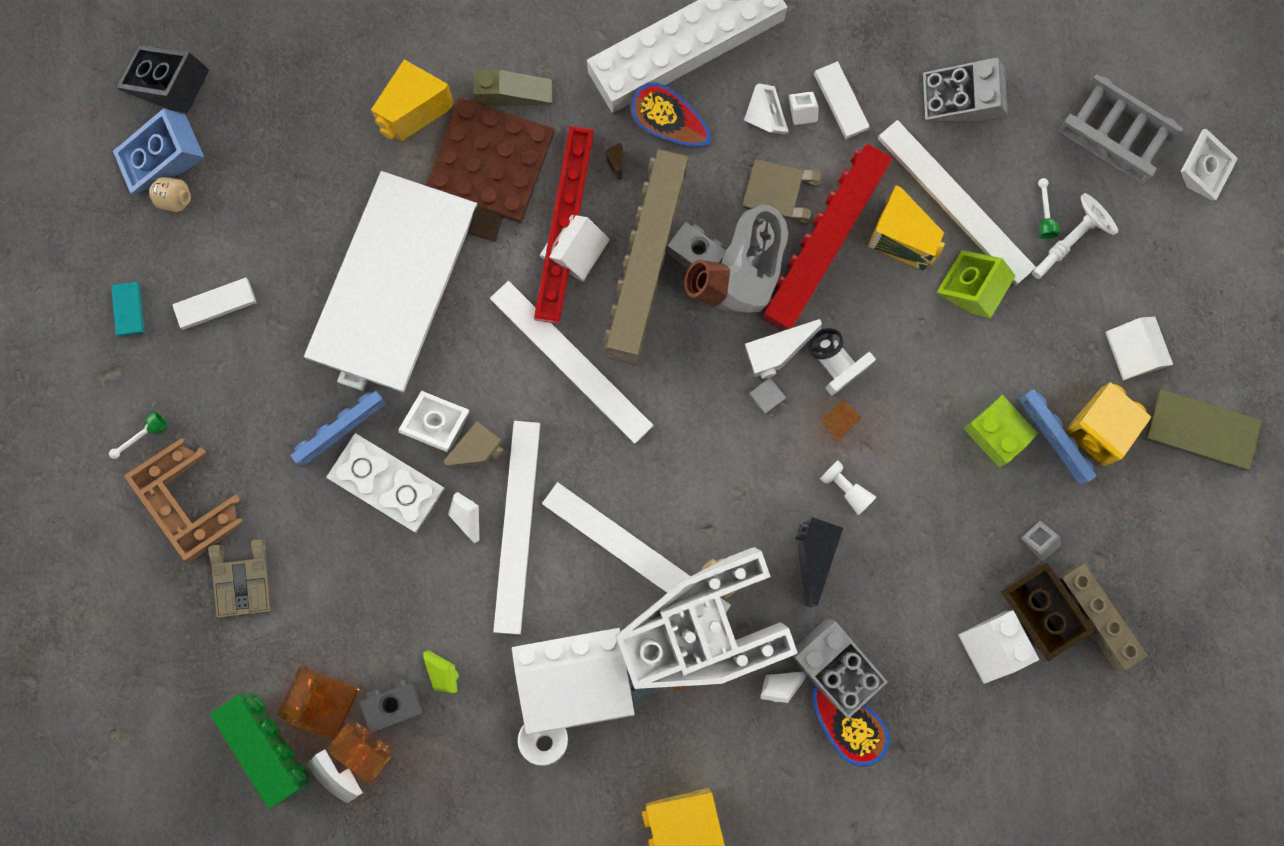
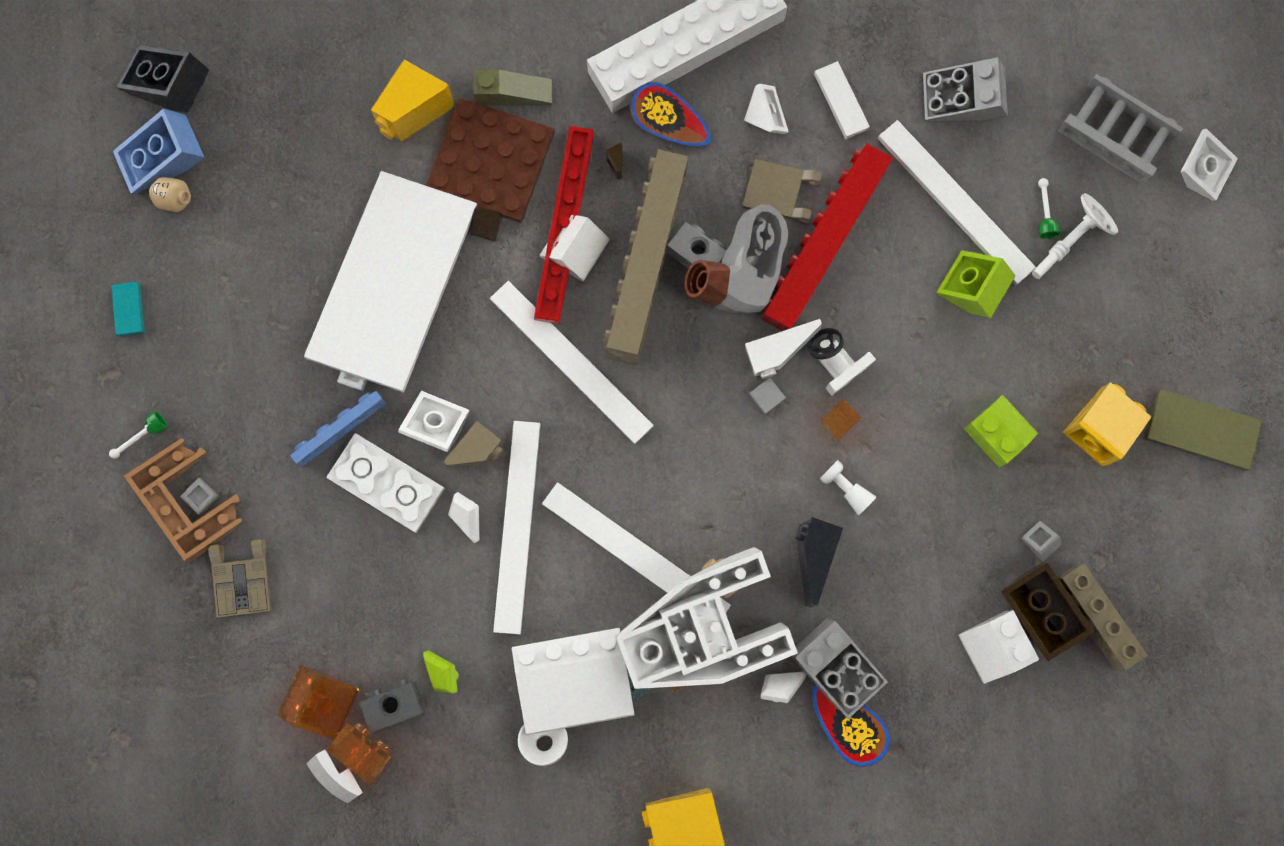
(199, 496): none -> light grey tile
(214, 303): white tile -> none
(260, 749): green brick -> none
(803, 108): white slope -> none
(907, 232): yellow slope -> none
(1052, 429): medium blue plate -> none
(1138, 347): white slope -> none

